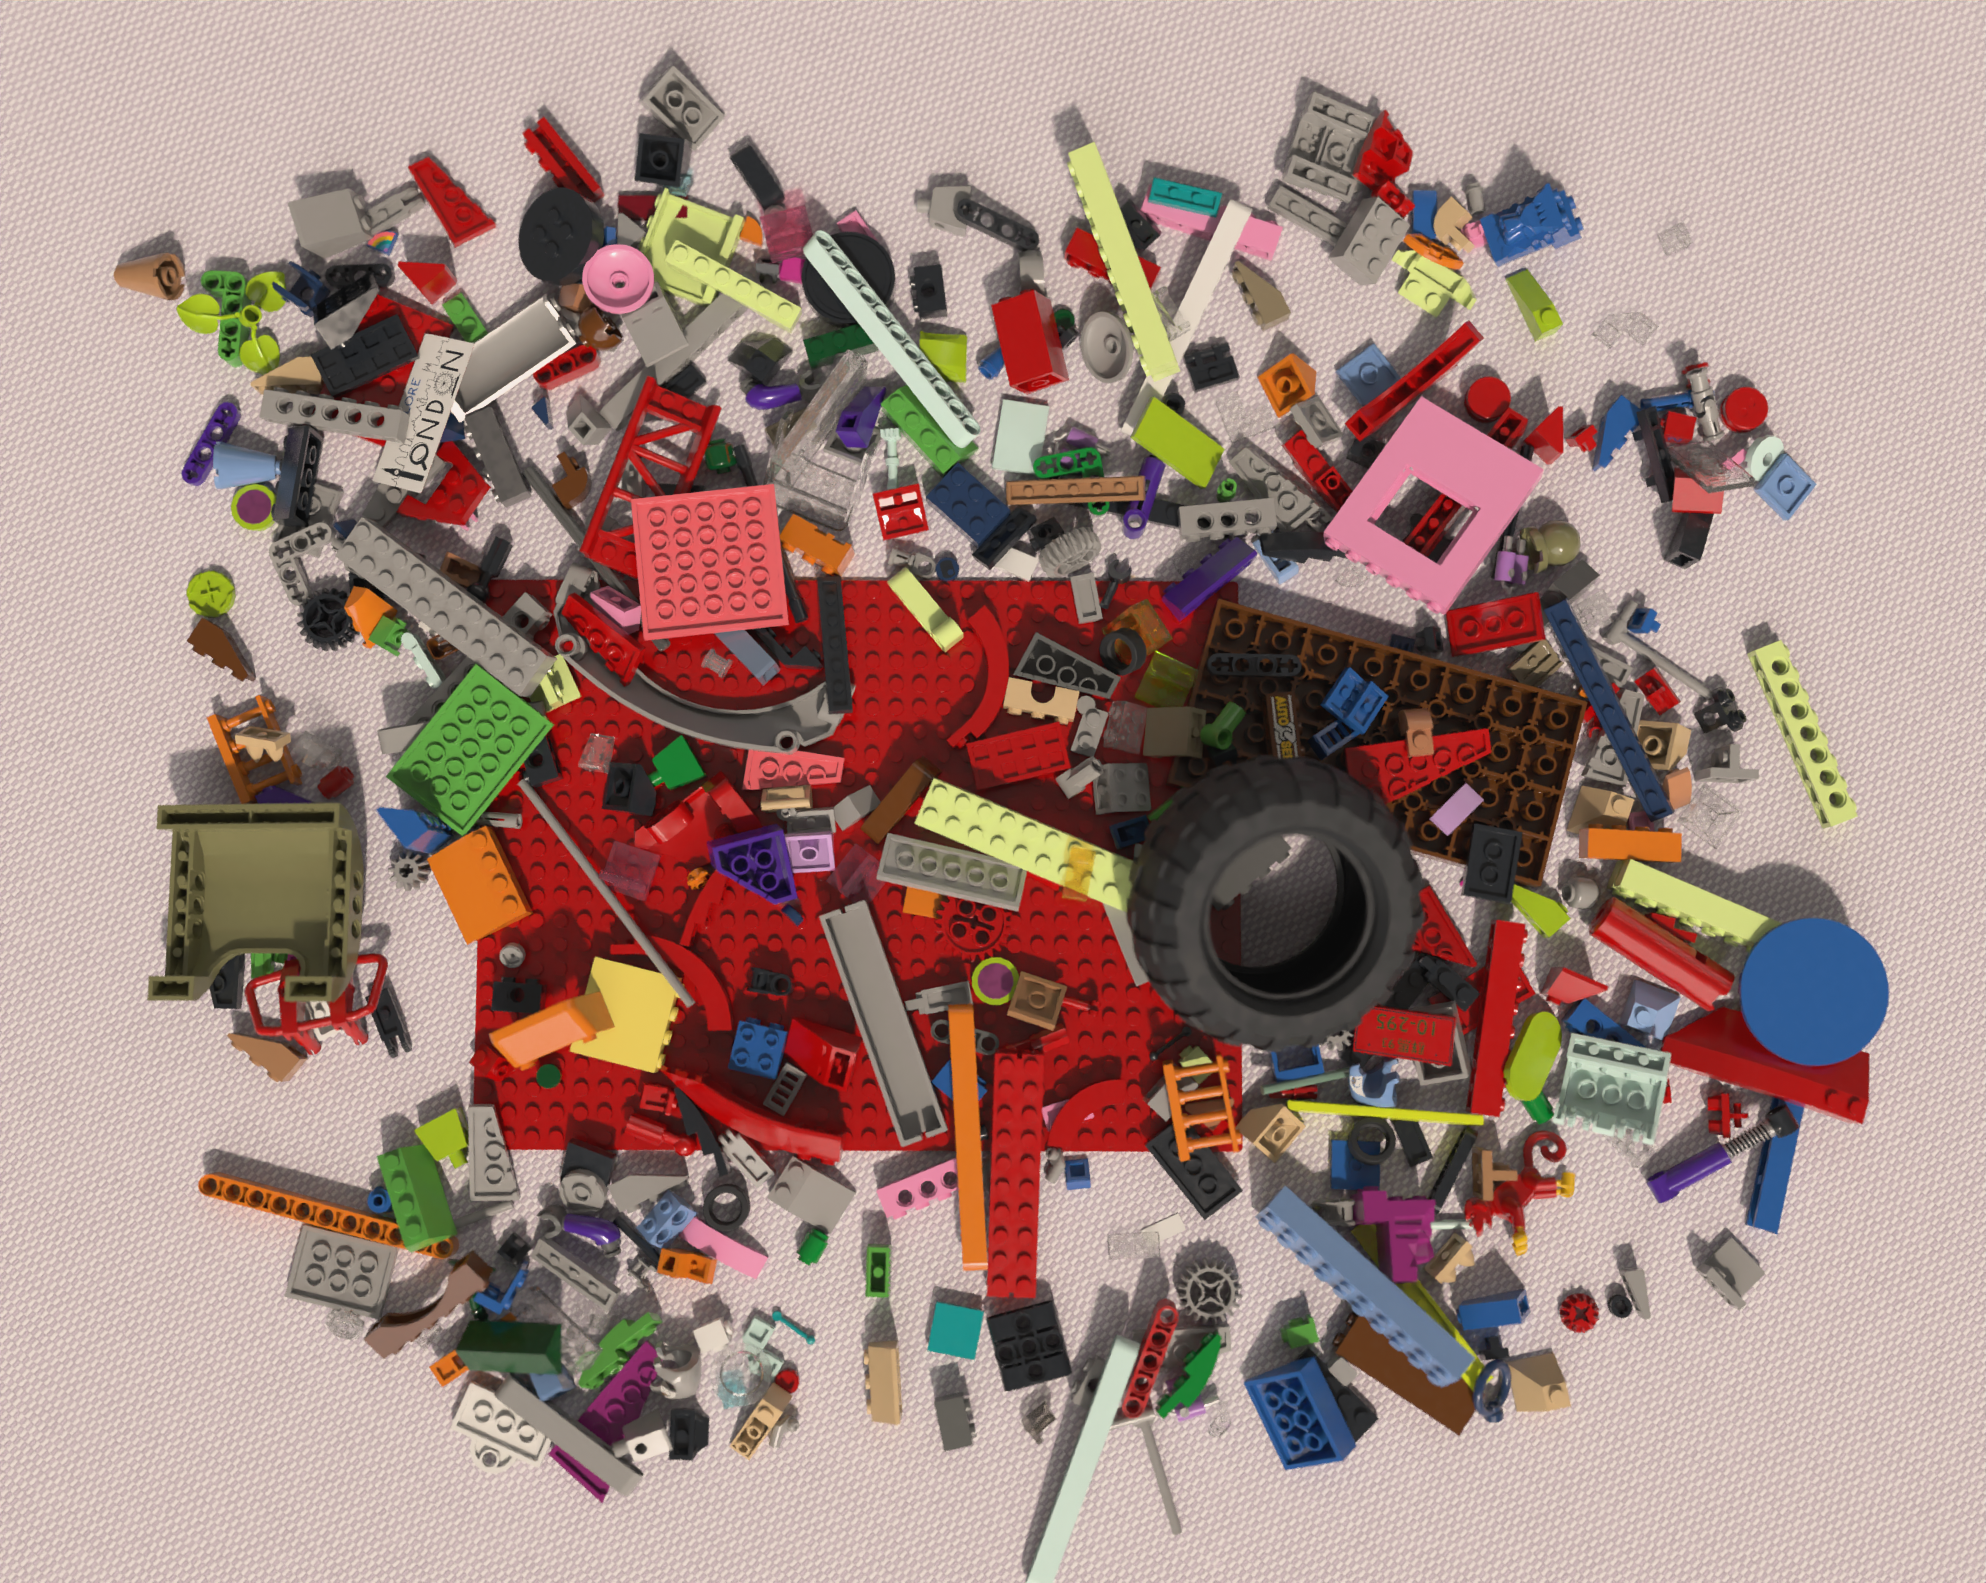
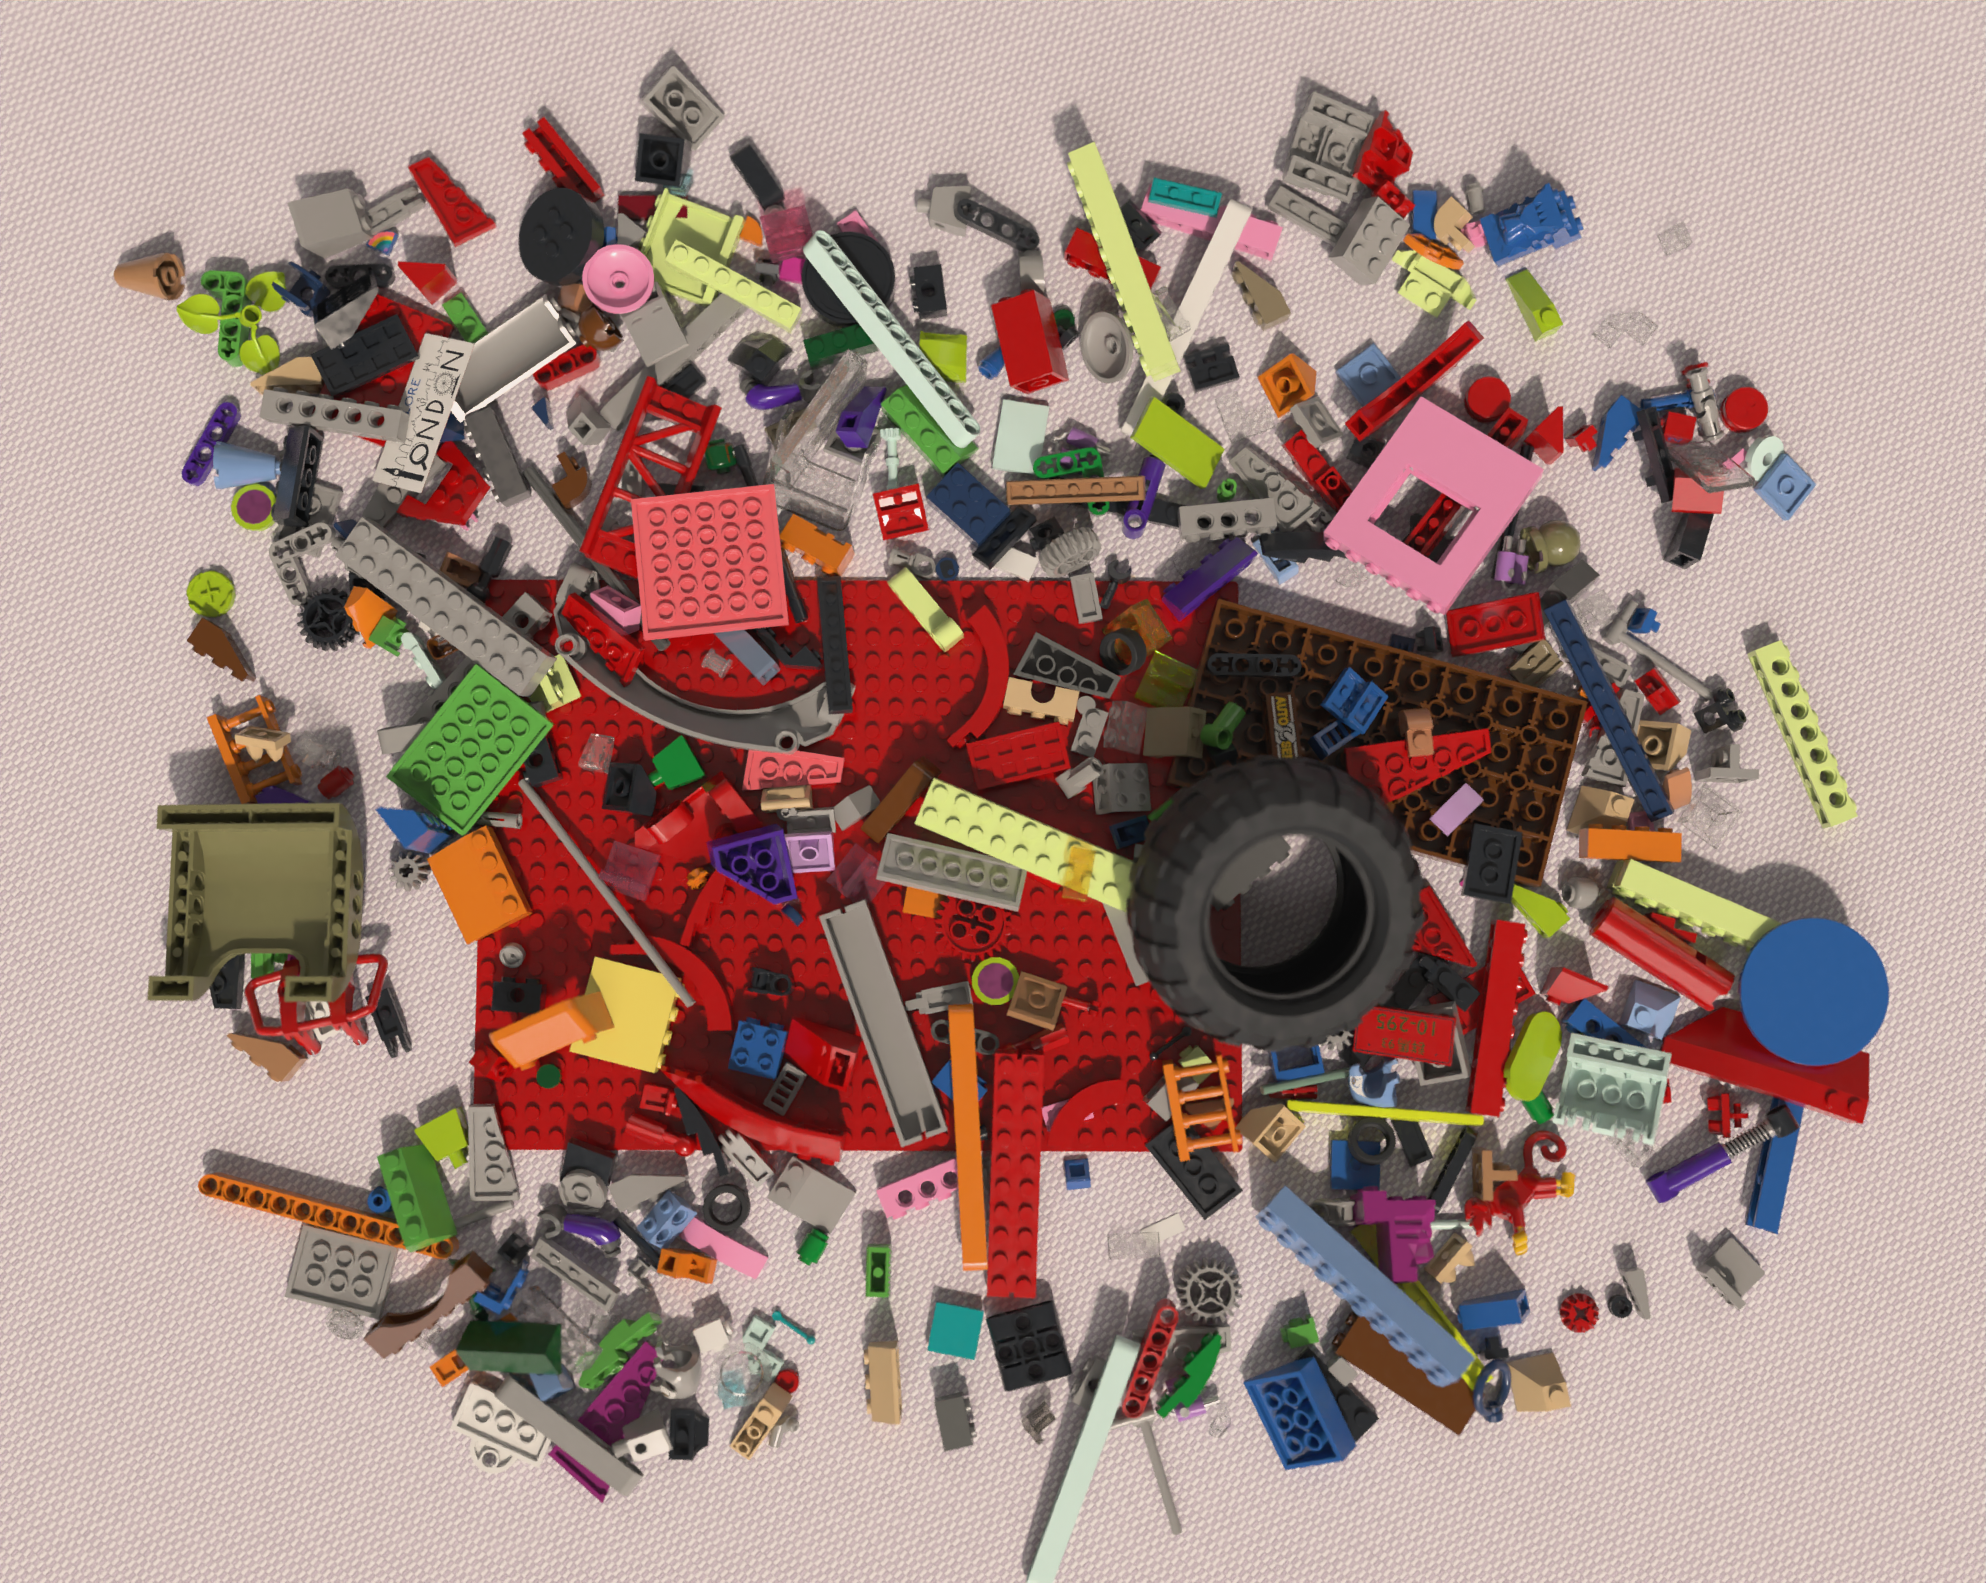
(1058, 1164): light grey arm -> none

